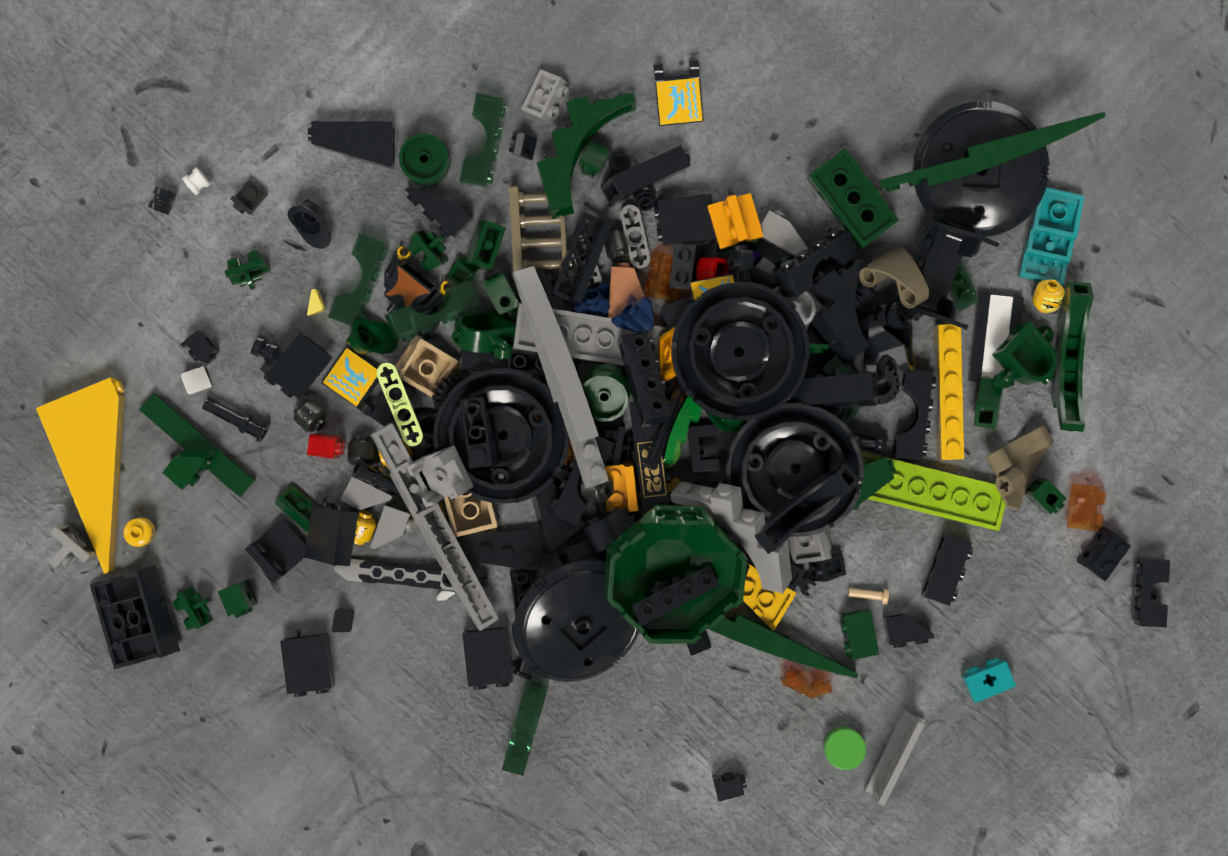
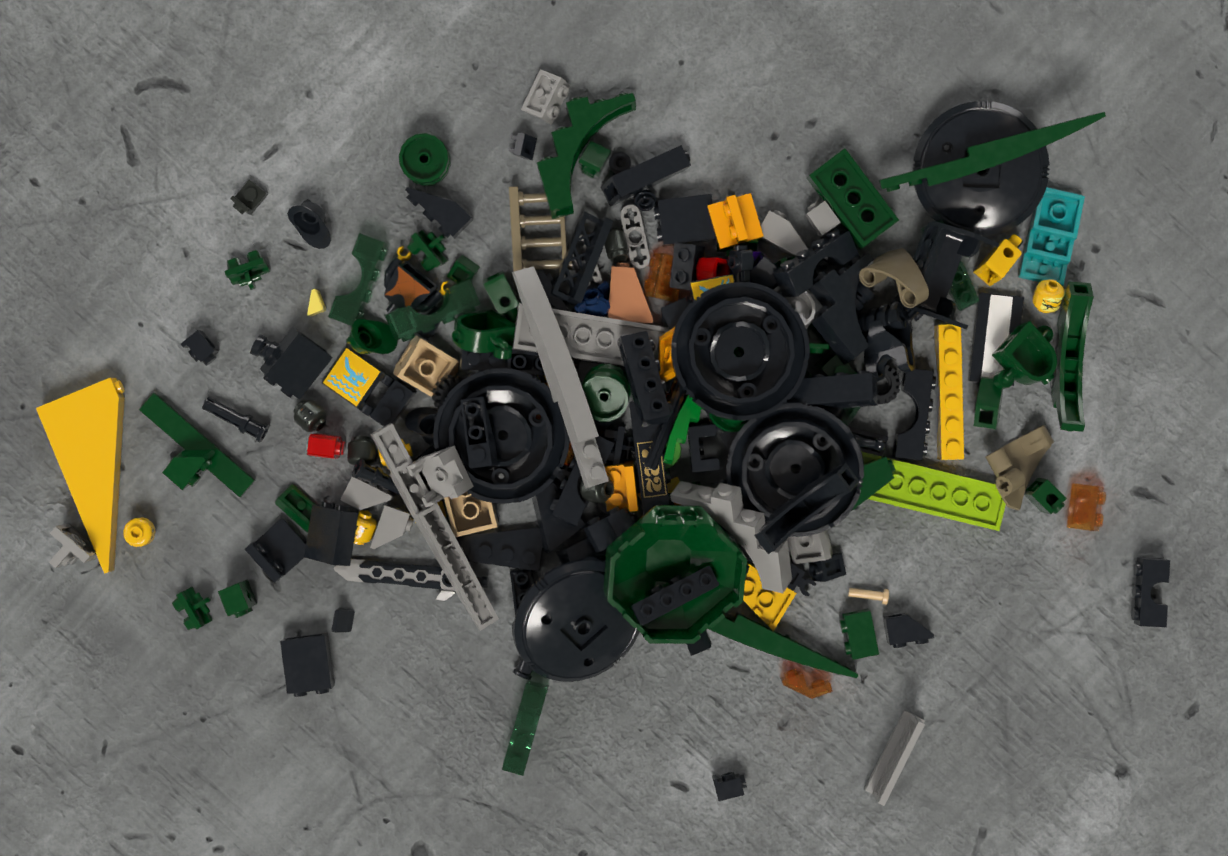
(134, 617): black piece -> none
(162, 195): black wheel -> none
(196, 181): white wheel -> none
(196, 380): white slope -> none
(360, 140): black slope -> none
(402, 403): yellowish green beam -> none
(477, 169): clear green arch -> none
(485, 245): dark green brick -> none
(488, 657): black brick -> none
(636, 315): dark blue brick -> none
(678, 96): flag -> none
(821, 217): none -> light grey brick
(844, 748): bright green head -> none
(947, 569): black brick -> none
(999, 260): none -> yellow torso
(1000, 680): teal brick -> none
(1103, 553): black bracket -> none

